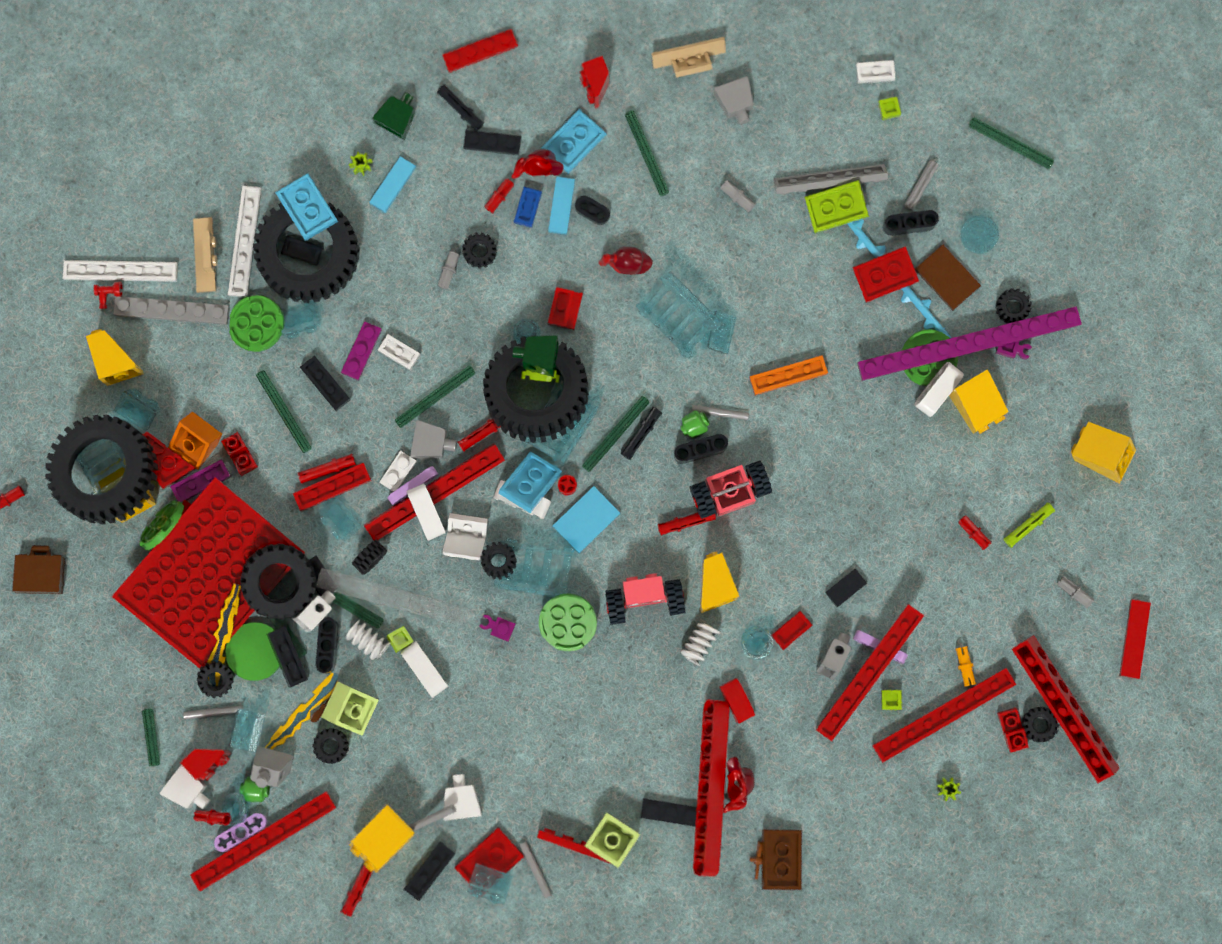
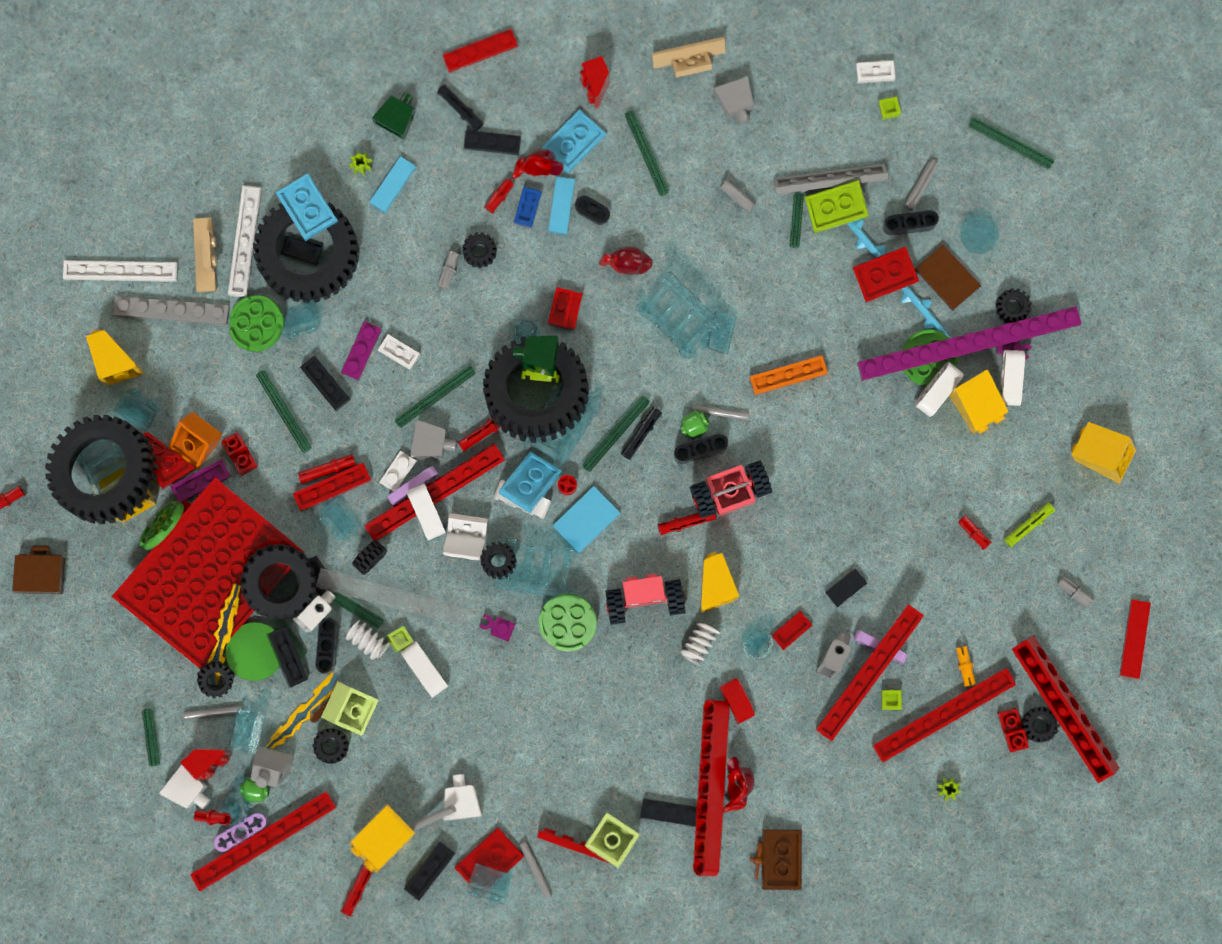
(102, 292): red piece -> none
(796, 221): none -> clear green axle
(1012, 377): none -> white beam

